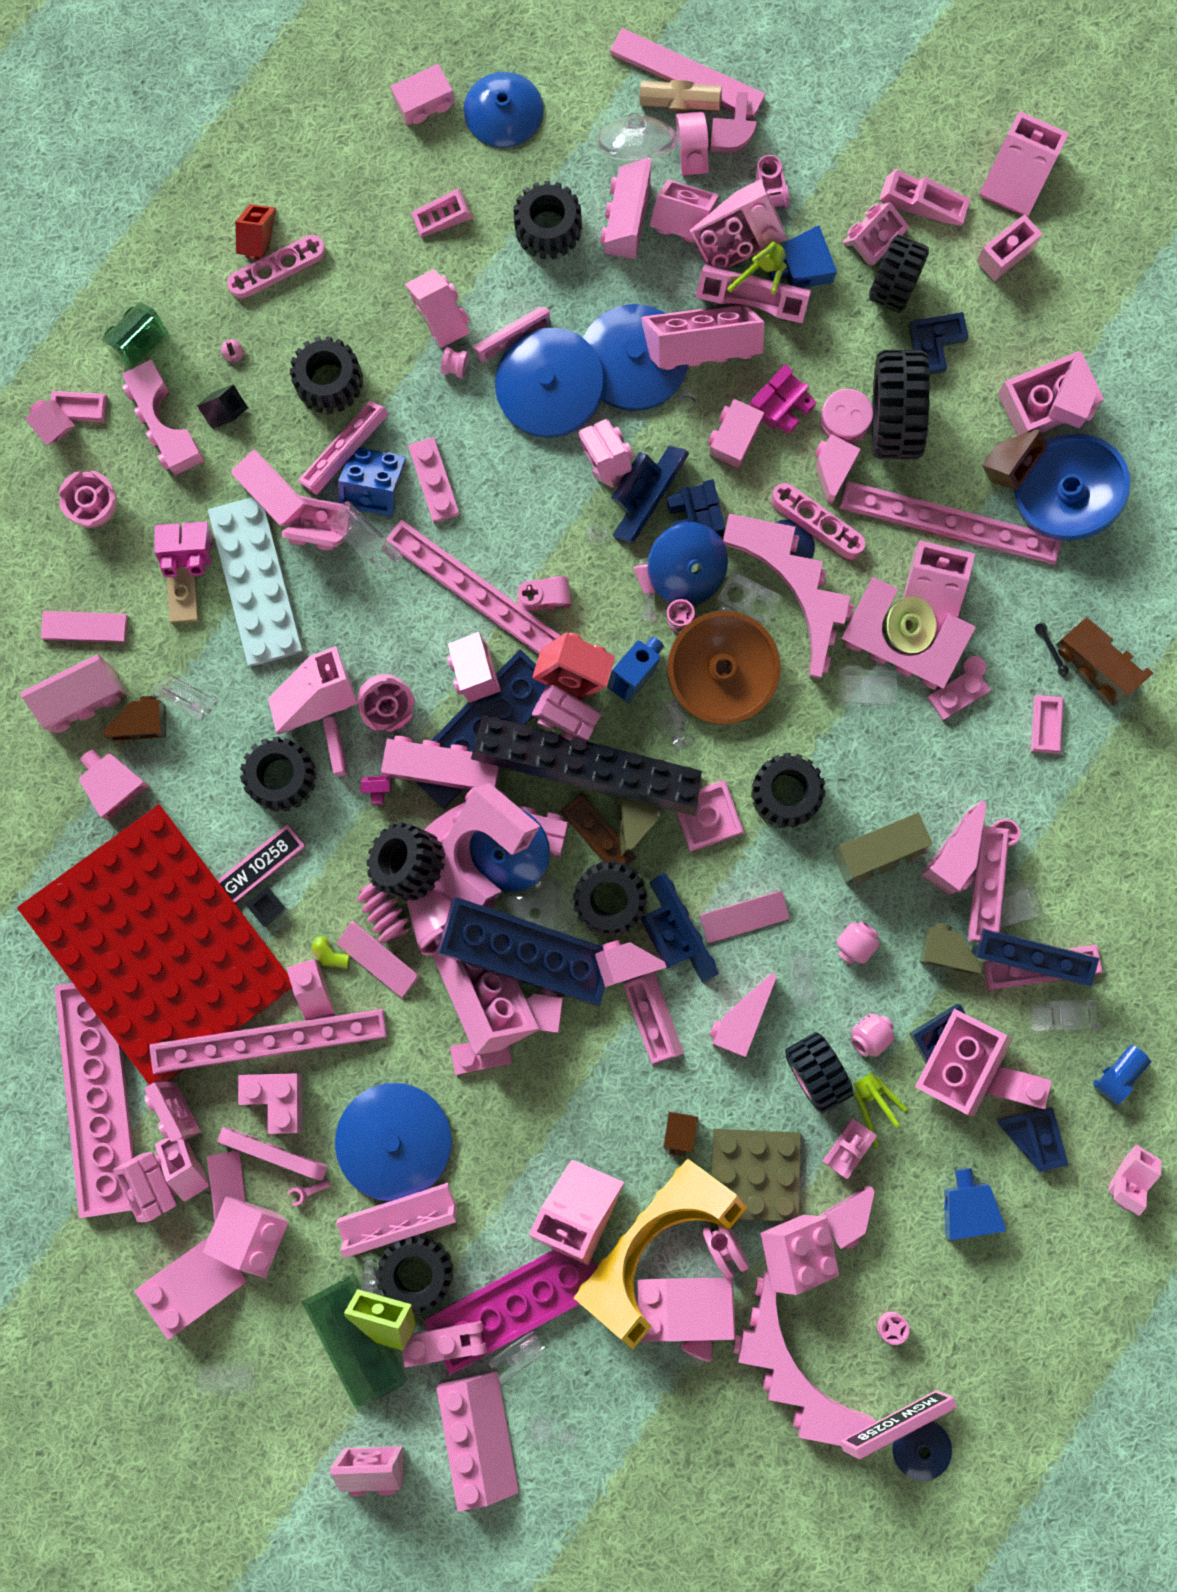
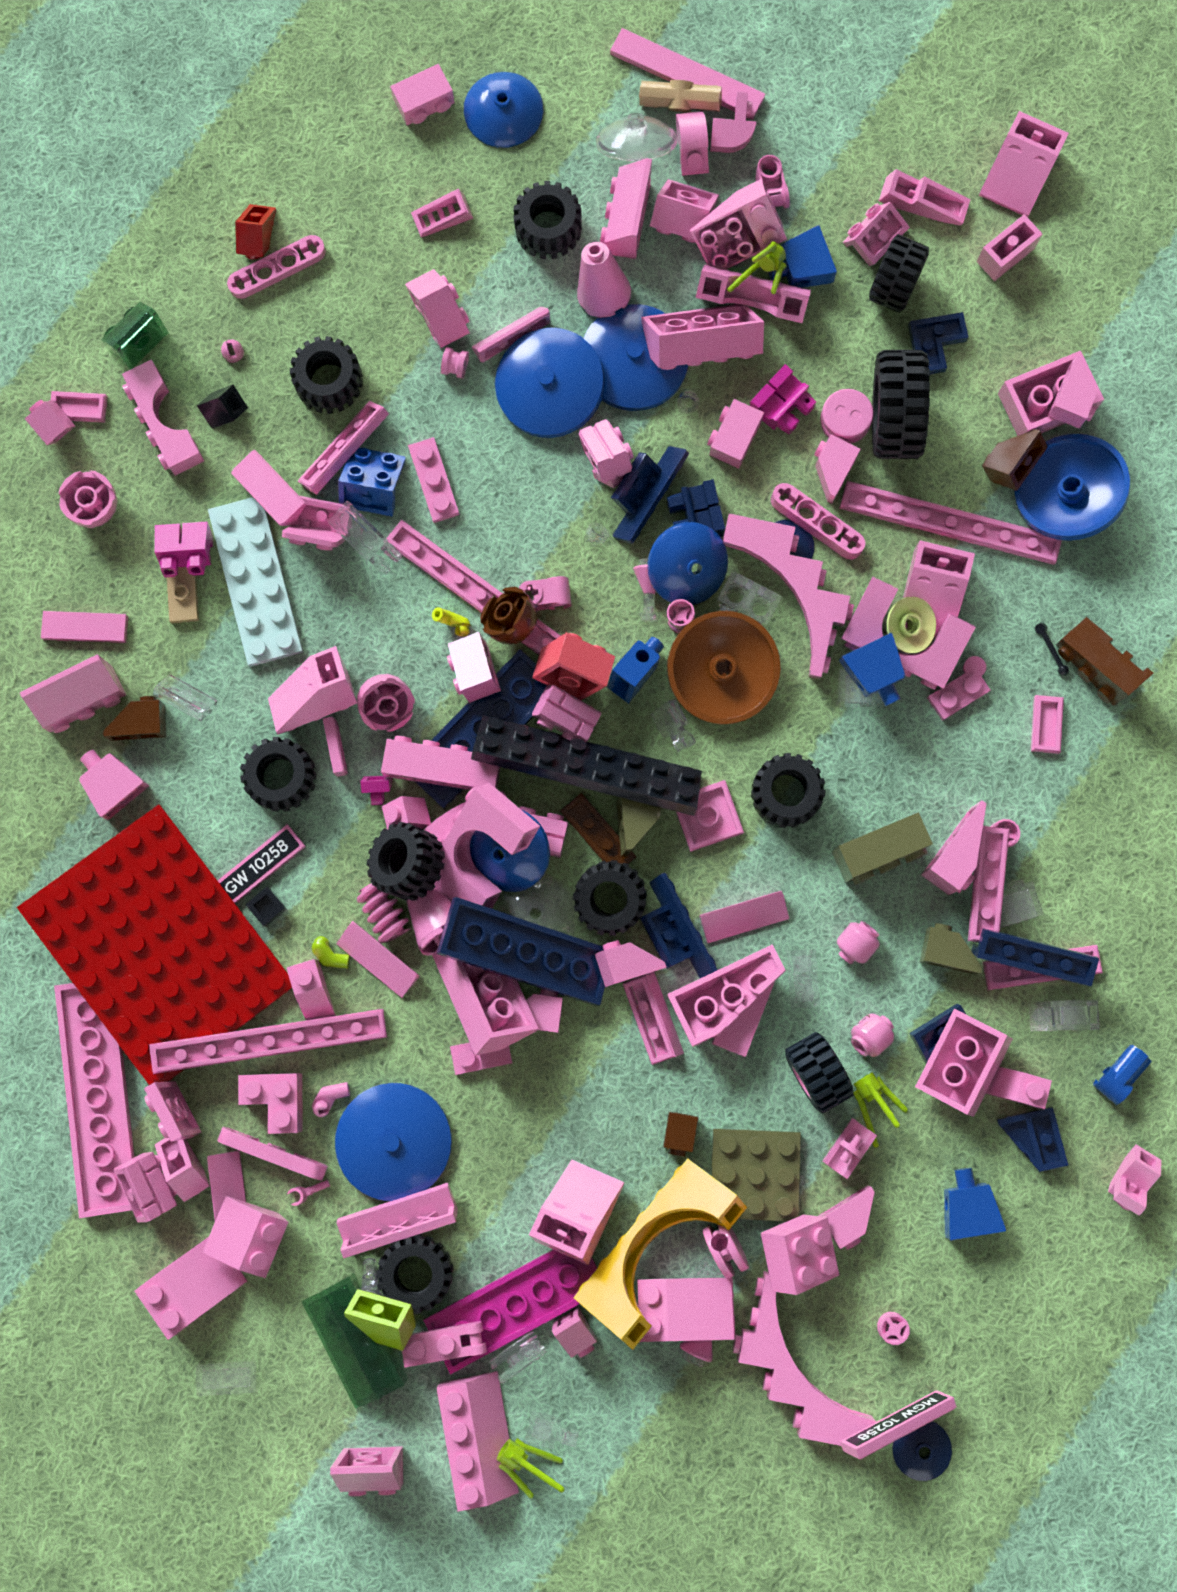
(327, 1096): none -> bright pink arm
(407, 810): none -> bright pink brick
(452, 619): none -> neon yellow arm
(509, 616): none -> reddish brown cylinder
(513, 1457): none -> lime plant
(574, 1333): none -> bright pink slope
(601, 282): none -> bright pink cone
(719, 998): none -> bright pink wedge
(876, 668): none -> blue torso

